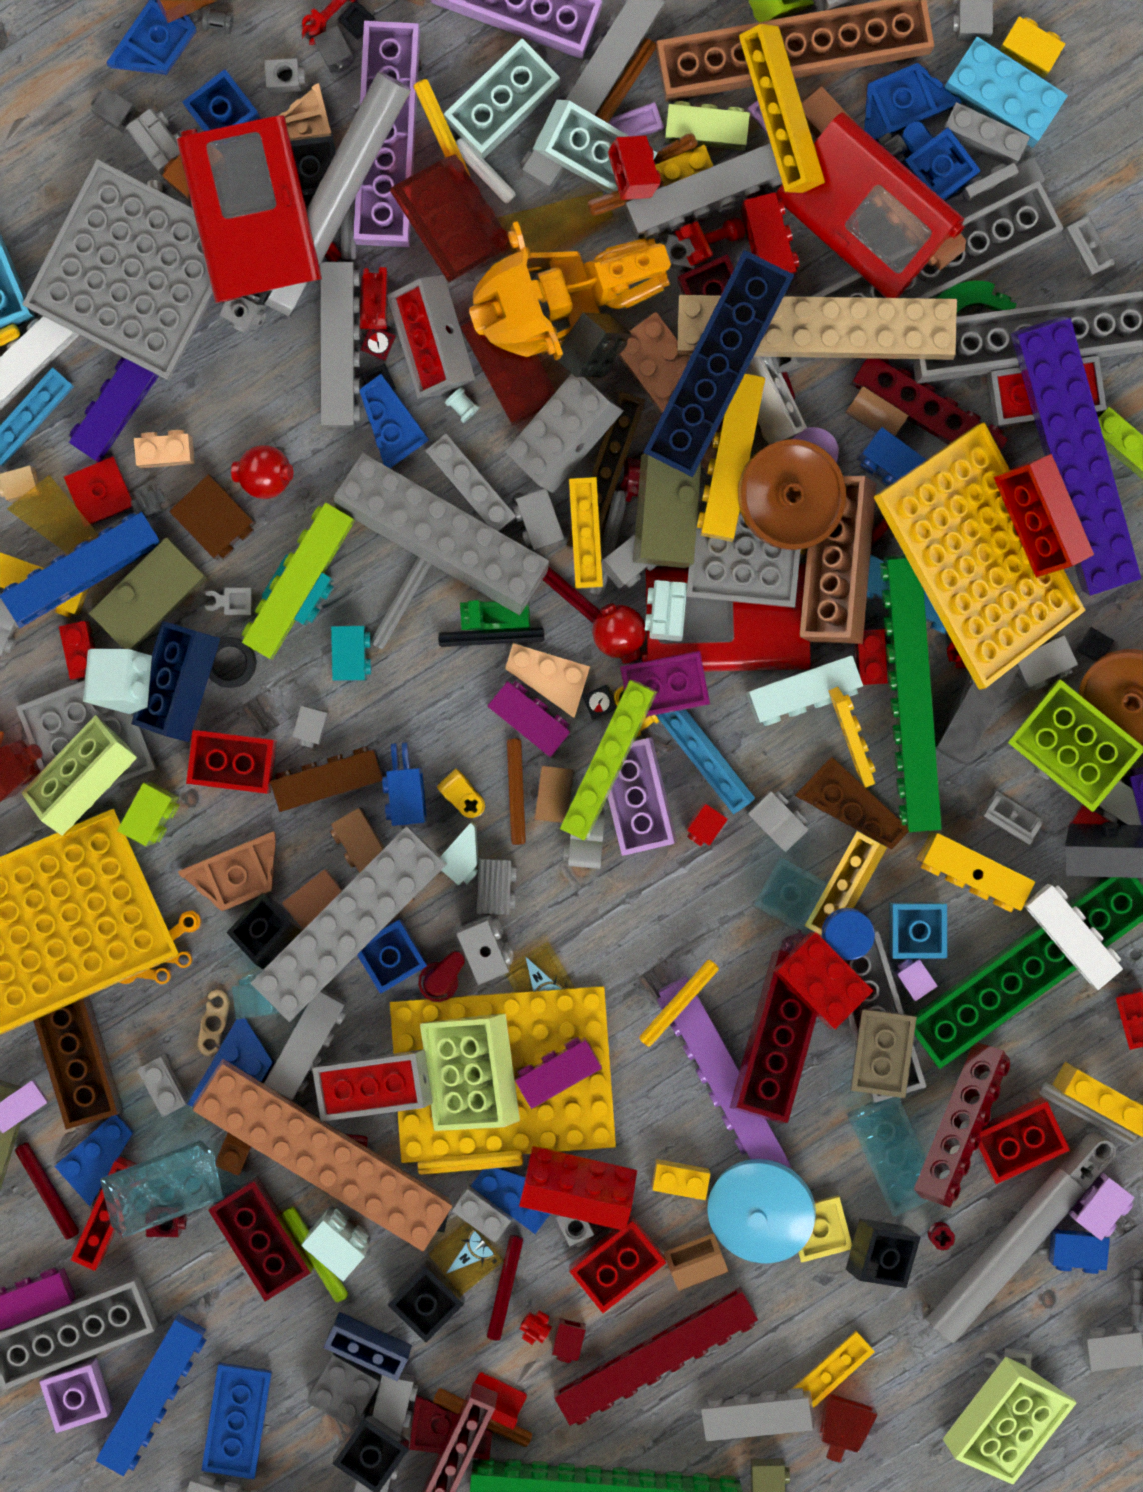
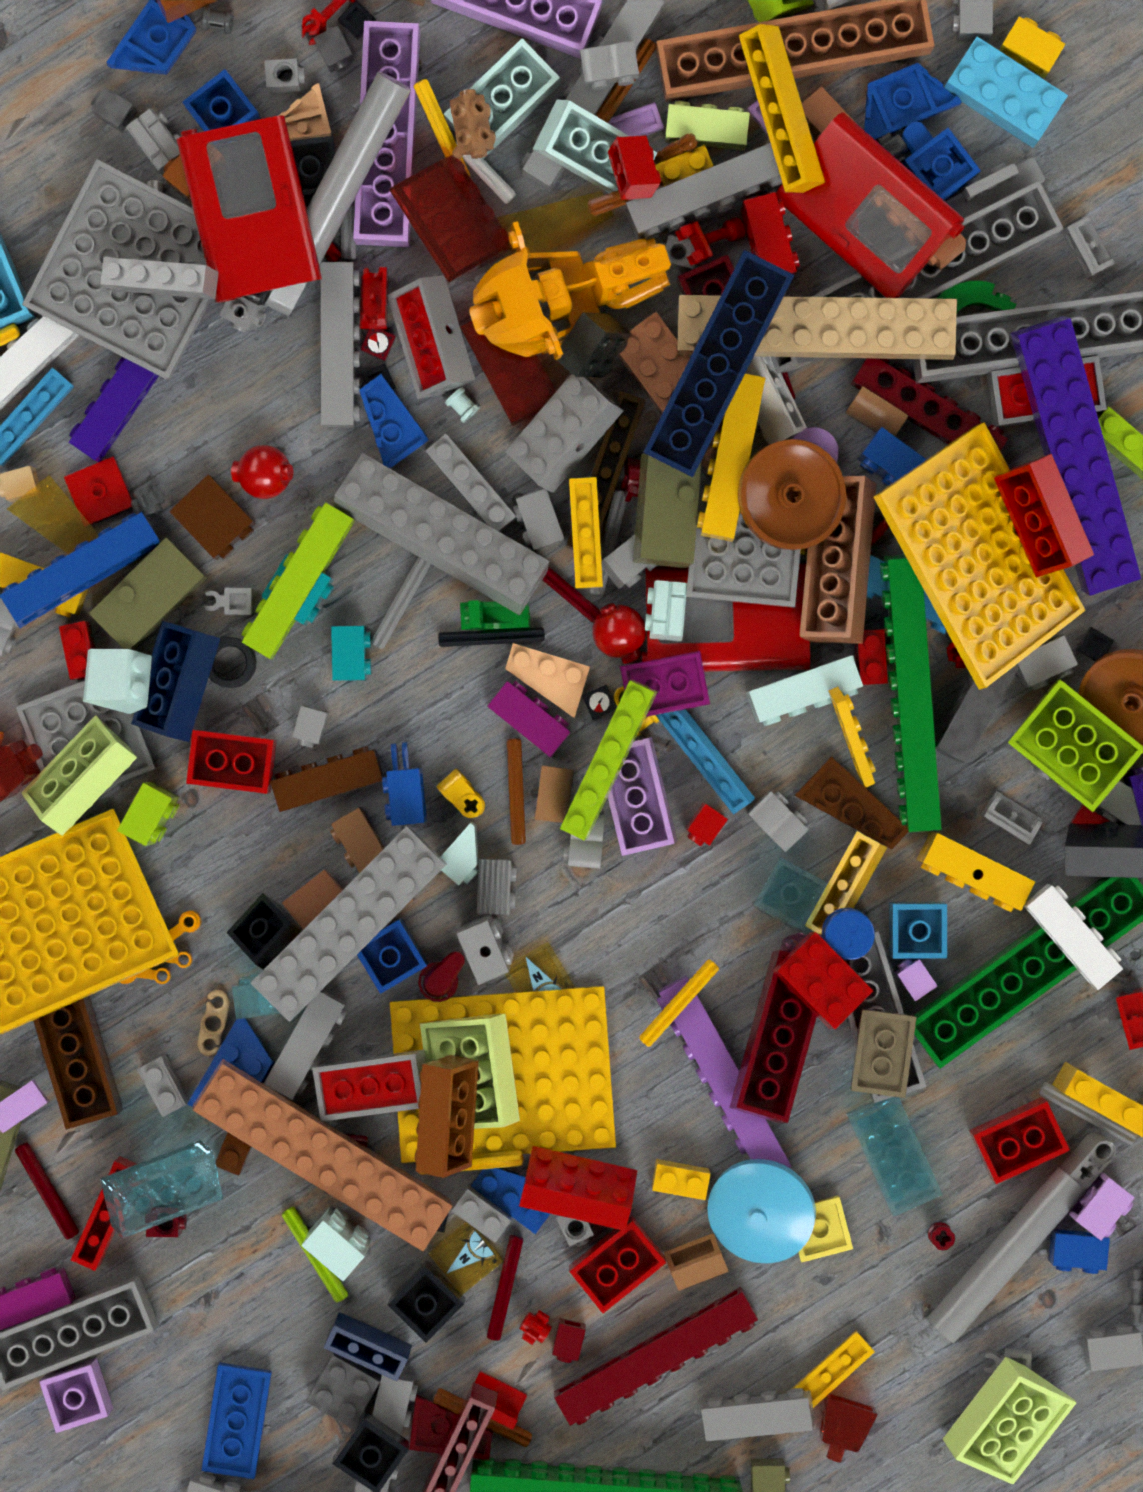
(95, 1157): blue wing -> none
(151, 1394): blue brick -> none
(159, 278): none -> light grey brick
(164, 450): light nougat brick -> none
(236, 873): nougat wing -> none
(261, 1238): dark red brick -> none
(446, 1115): none -> dark orange brick
(471, 125): none -> medium nougat brick
(557, 1071): magenta brick -> none
(609, 64): none -> light grey brick
(883, 1253): black brick -> none
(979, 1060): dark red brick -> none
(986, 135): light grey brick -> none

